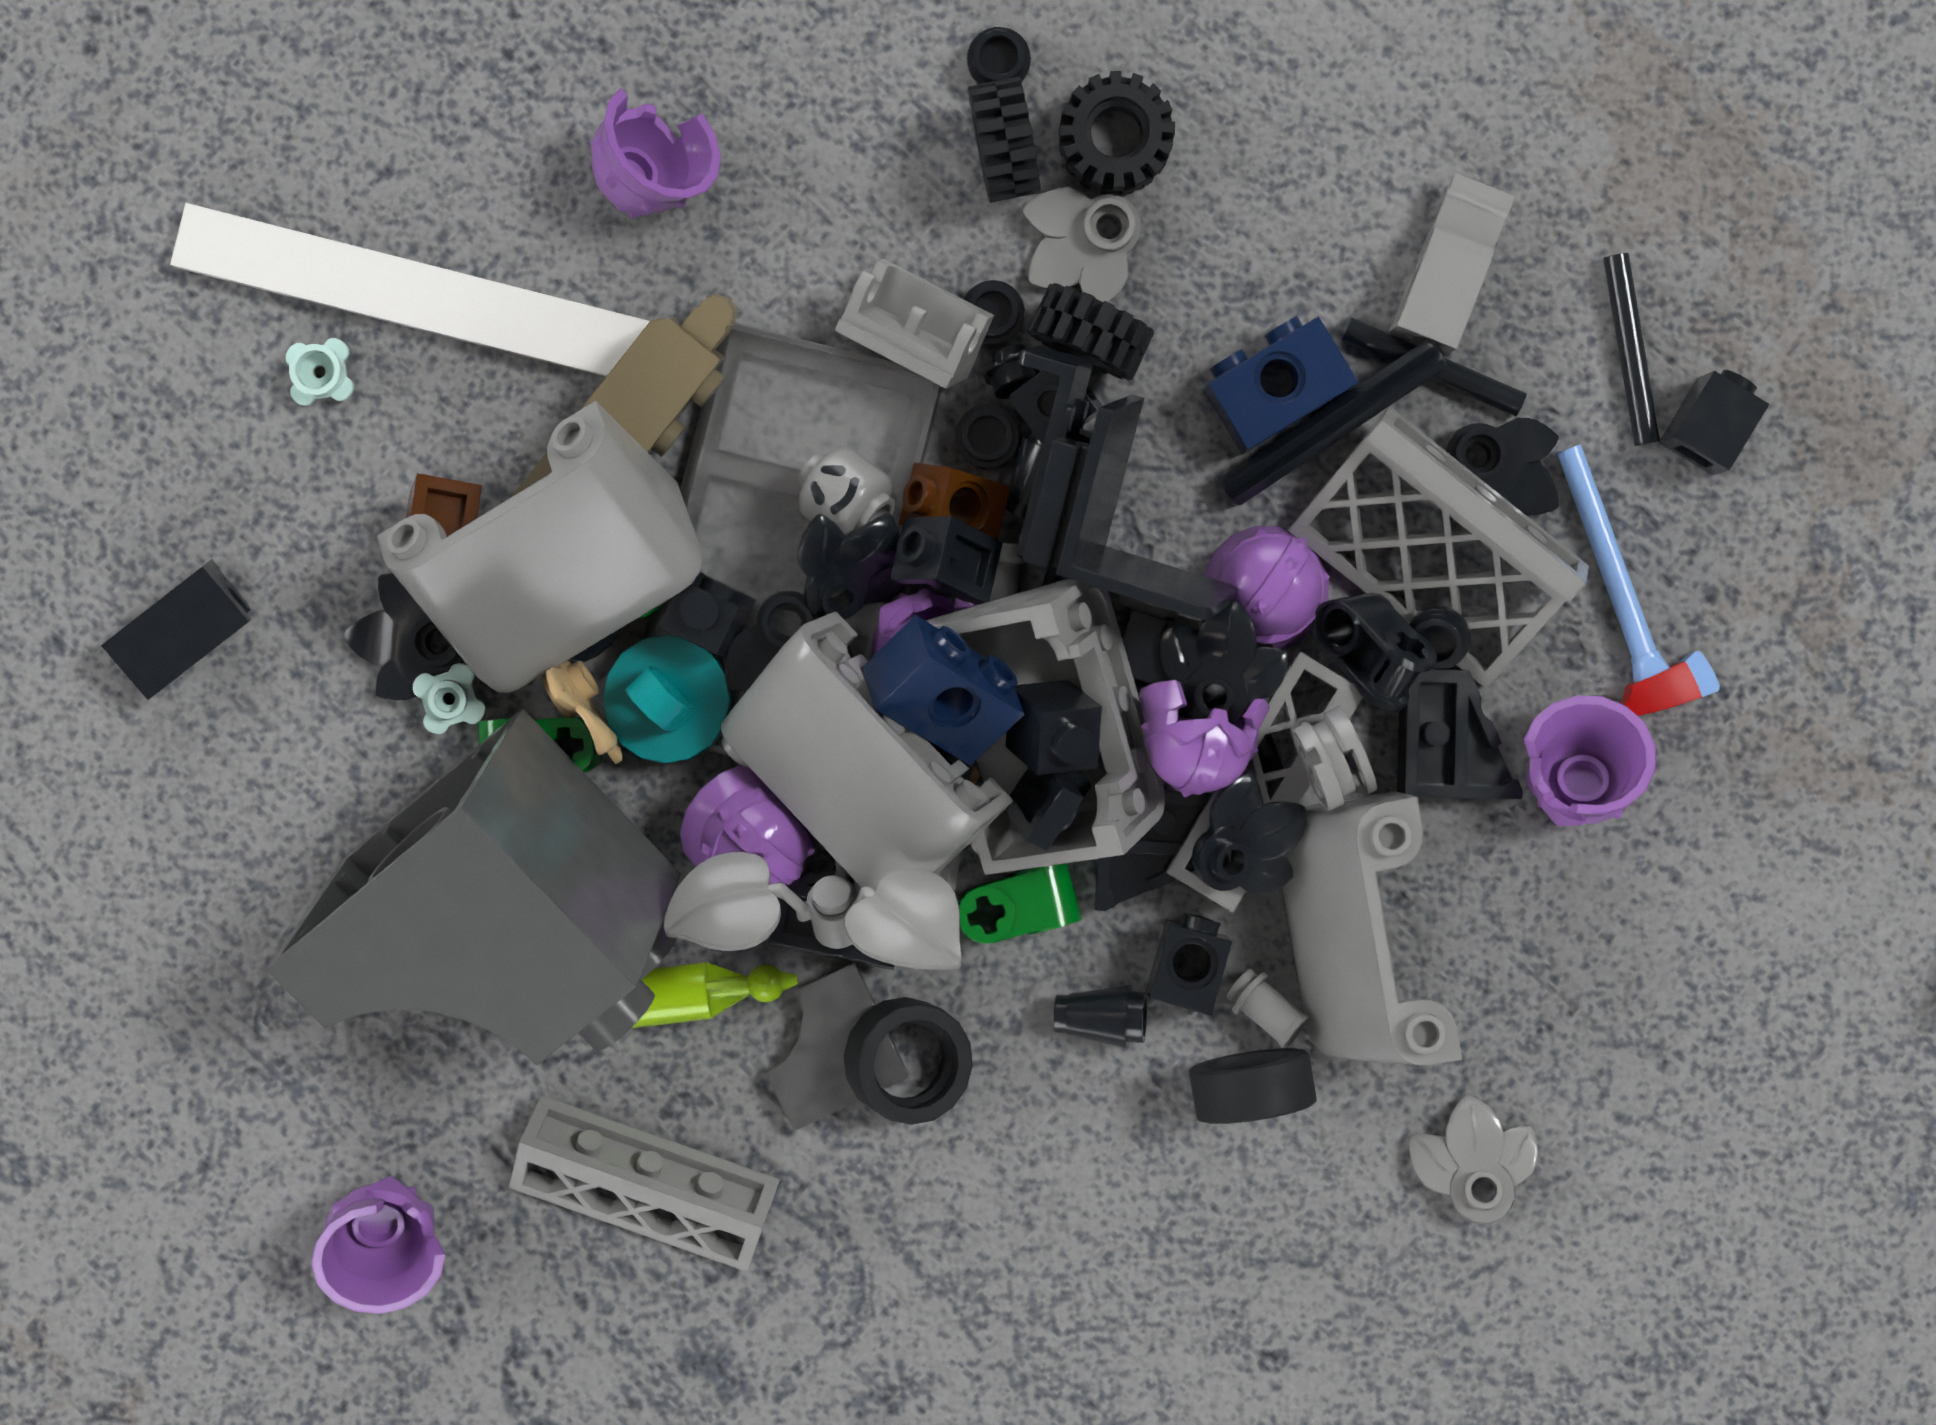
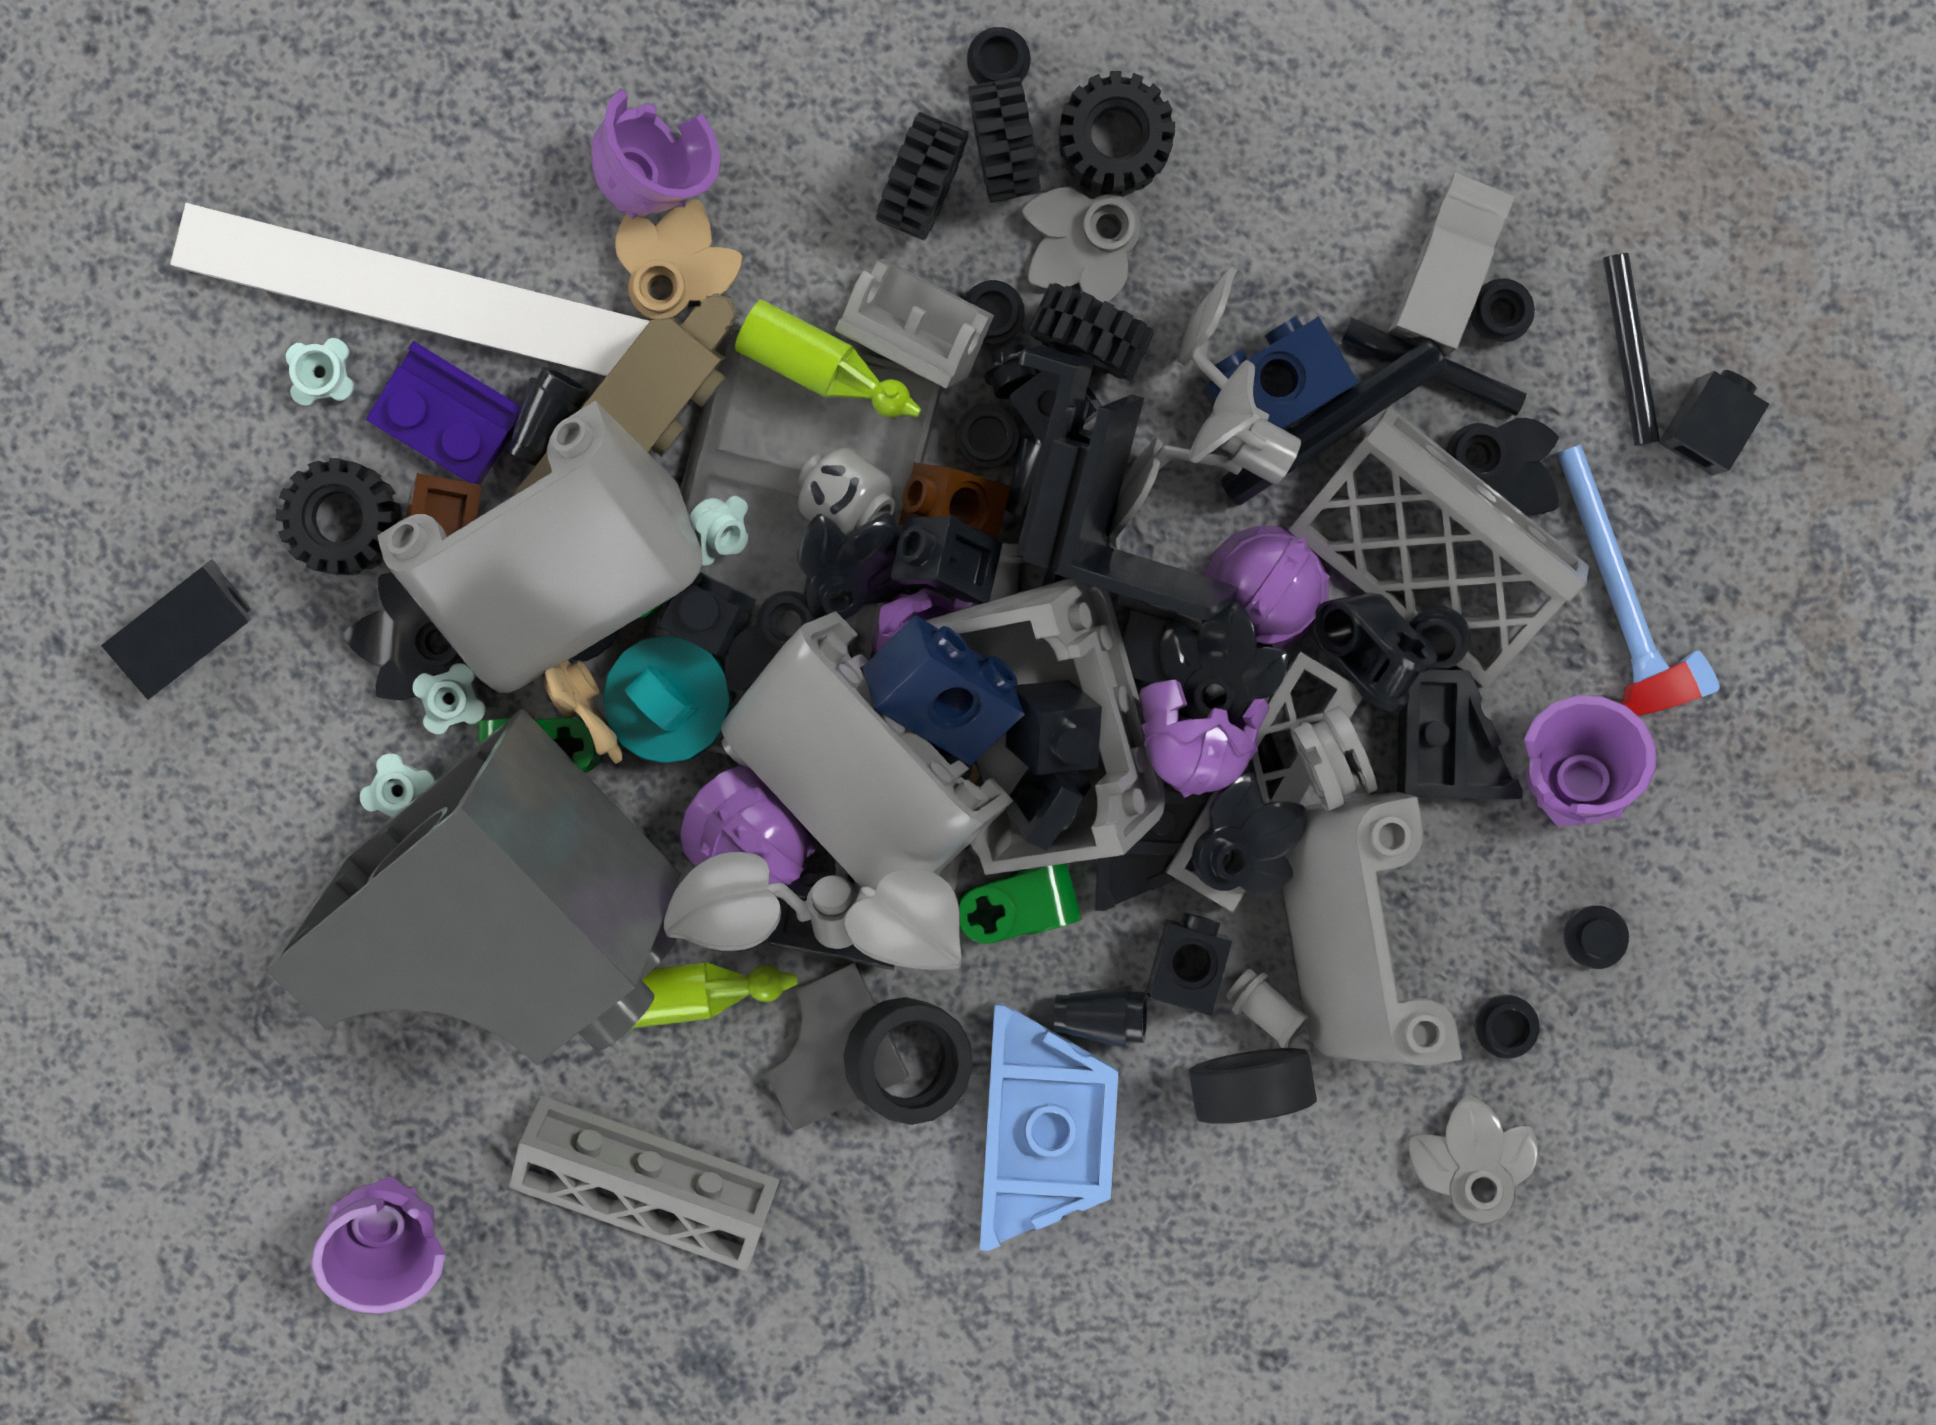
(301, 511): none -> black tyre
(391, 773): none -> light aqua plate
(445, 414): none -> dark purple plate
(544, 406): none -> black cone
(678, 252): none -> tan plate
(720, 527): none -> light aqua plate
(817, 360): none -> lime wheel
(922, 175): none -> black tyre
(1045, 1128): none -> light blue wing
(1233, 423): none -> light grey plant
(1507, 1026): none -> black plate
(1521, 308): none -> black plate
(1596, 937): none -> black plate

